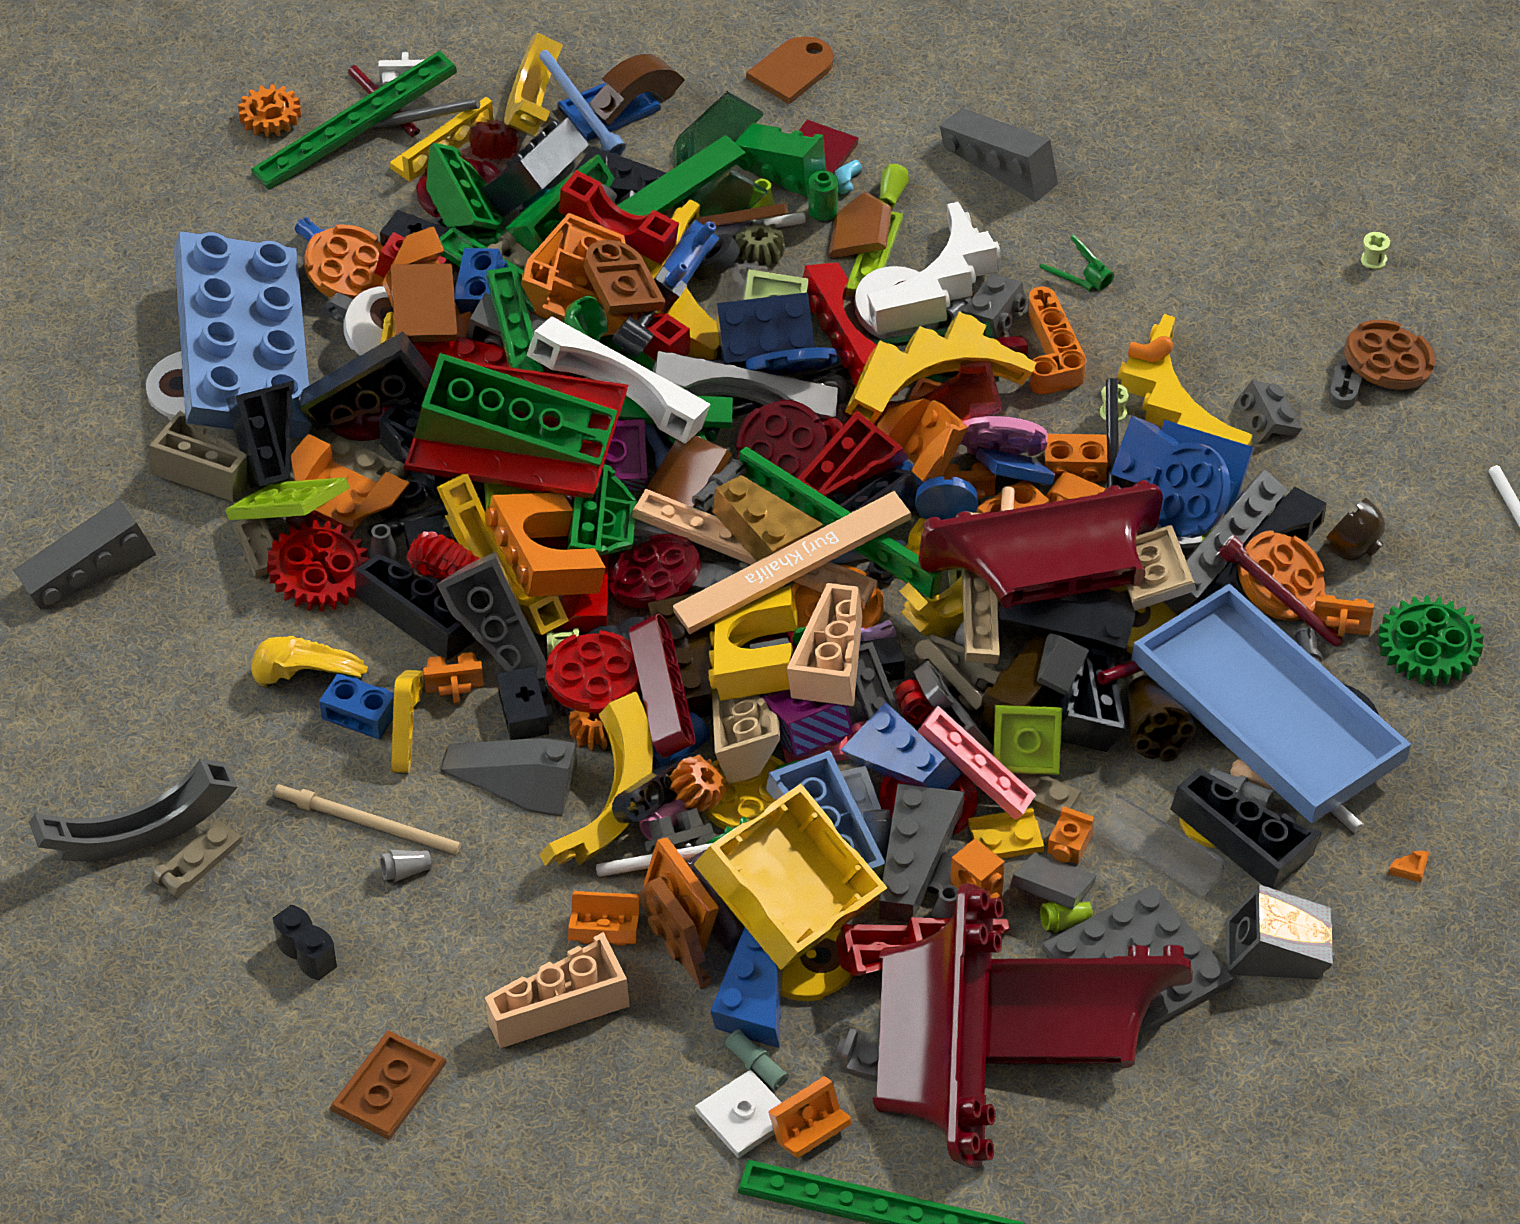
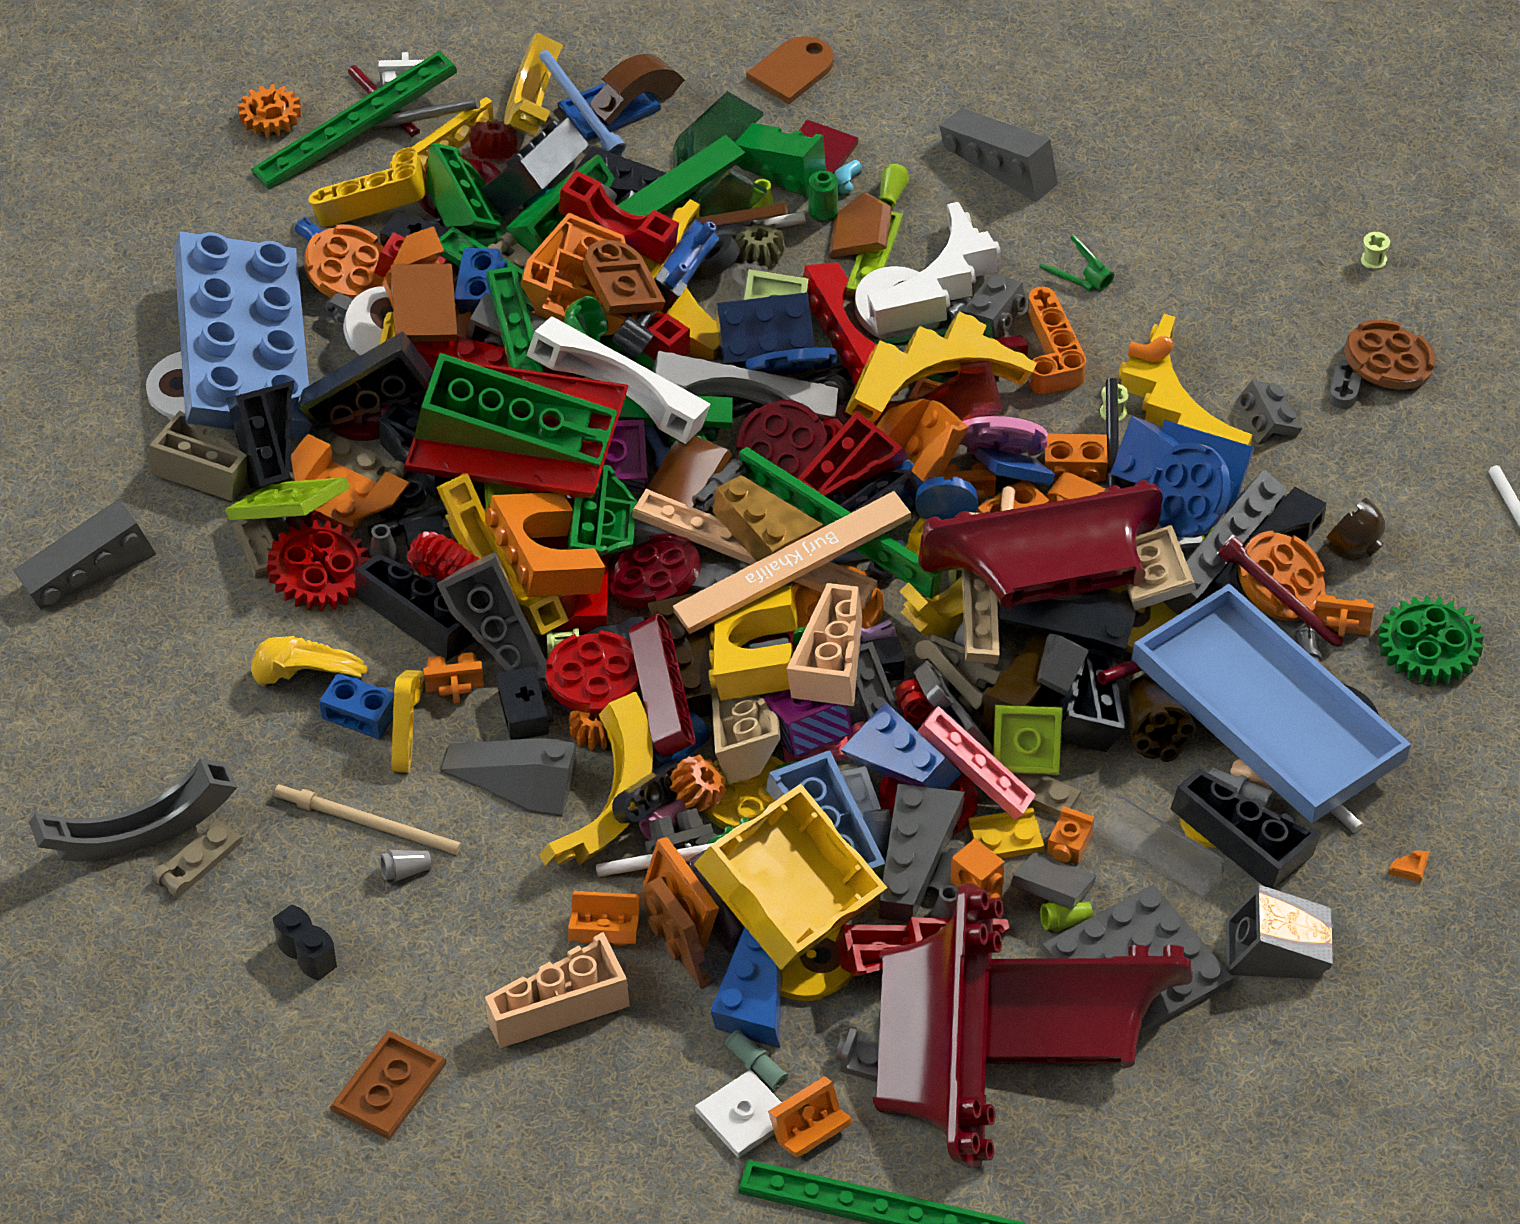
(373, 192): none -> yellow beam

